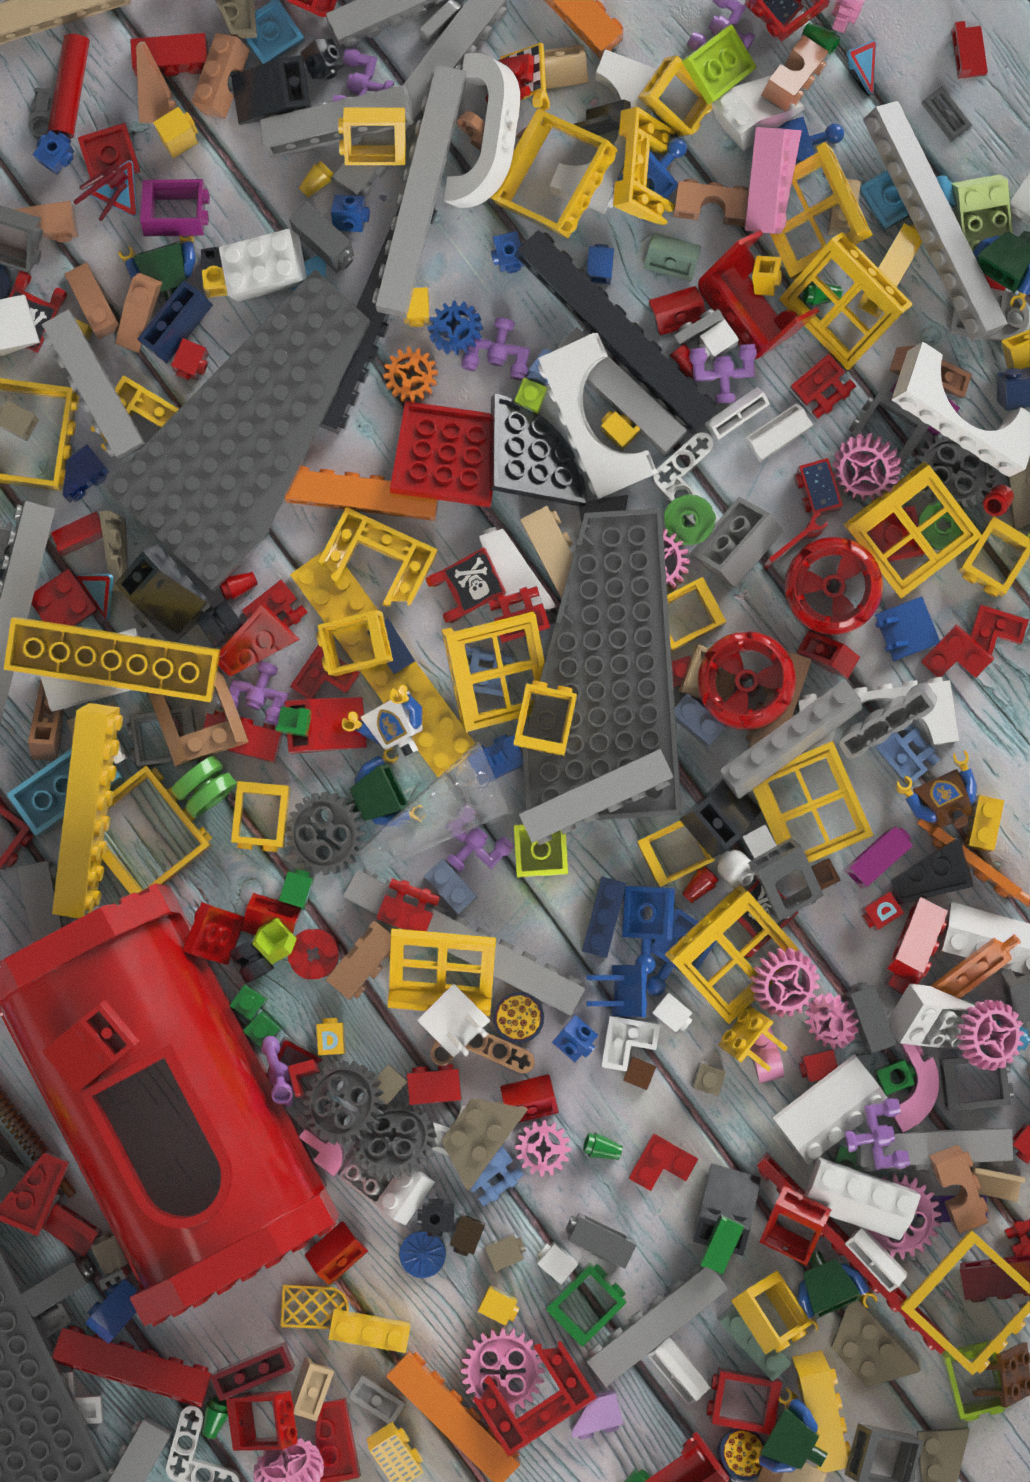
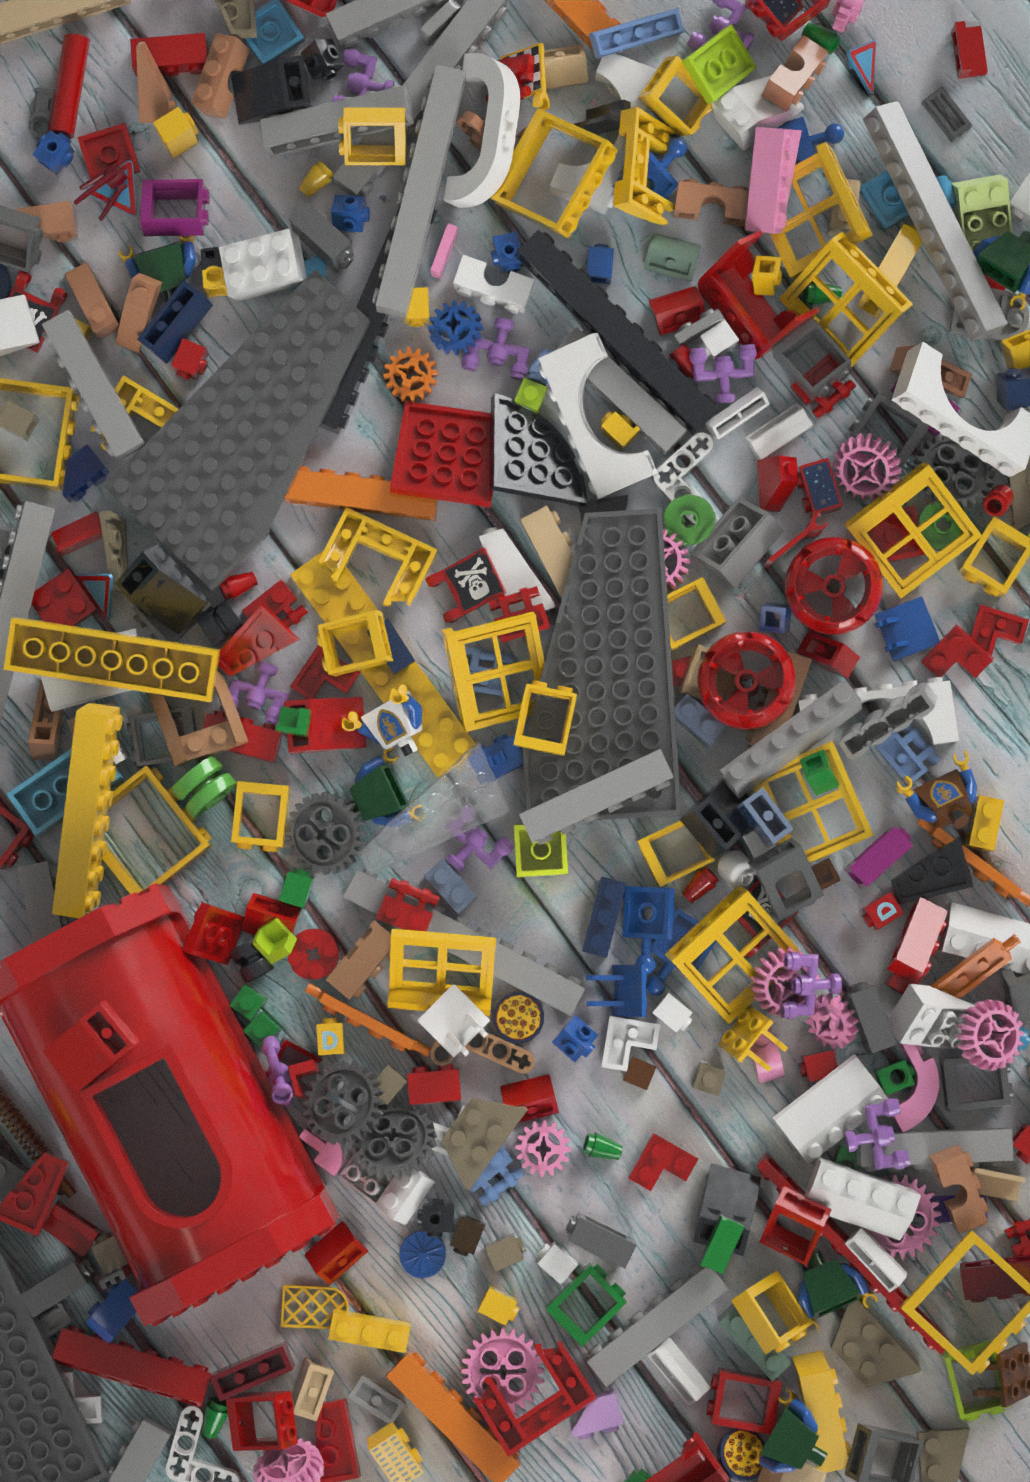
(376, 1028): none -> orange plate
(444, 251): none -> bright pink tile
(512, 294): none -> white arch
(636, 33): none -> medium blue tile
(765, 817): none -> sand blue brick
(775, 618): none -> blue brick
(776, 481): none -> red slope
(795, 341): none -> dark grey window
(806, 984): none -> medium lavender piece
(819, 772): none -> green panel

